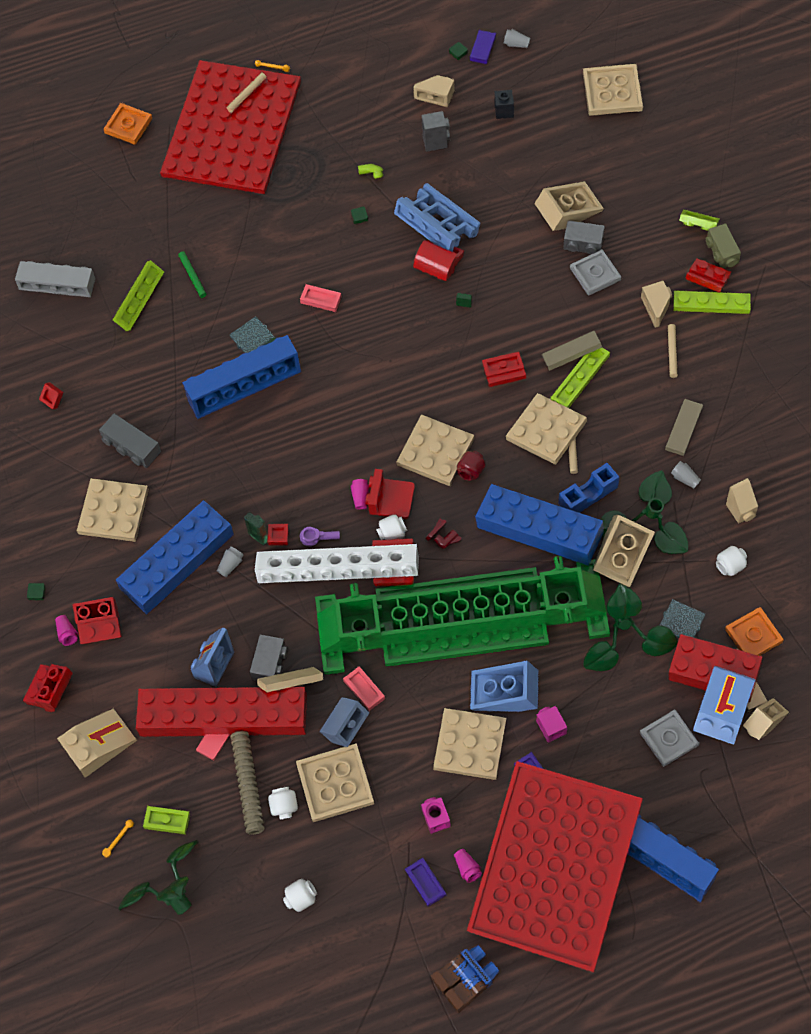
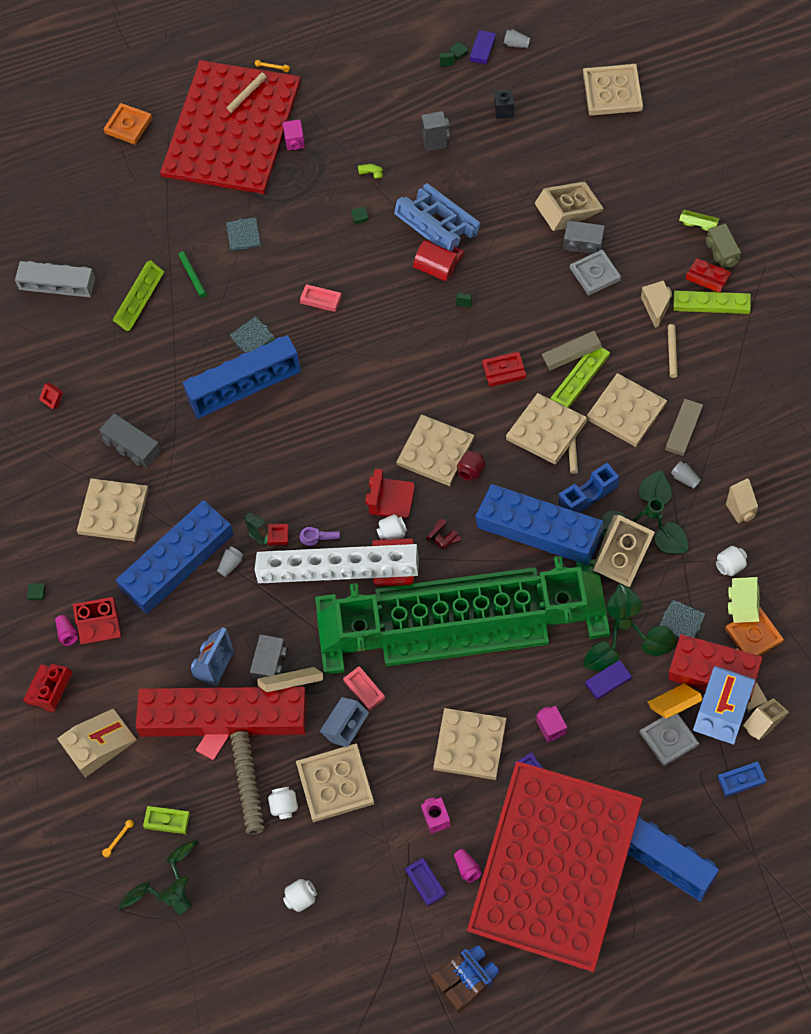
(243, 234): none -> clear light blue piece
(293, 134): none -> dark pink brick
(359, 491): dark pink cone -> none
(435, 90): tan slope -> none
(446, 59): none -> dark green piece
(505, 688): medium blue slope -> none
(608, 680): none -> dark purple tile
(626, 410): none -> tan plate
(675, 701): none -> light orange tile
(741, 779): none -> blue plate
(744, 600): none -> yellowish green brick

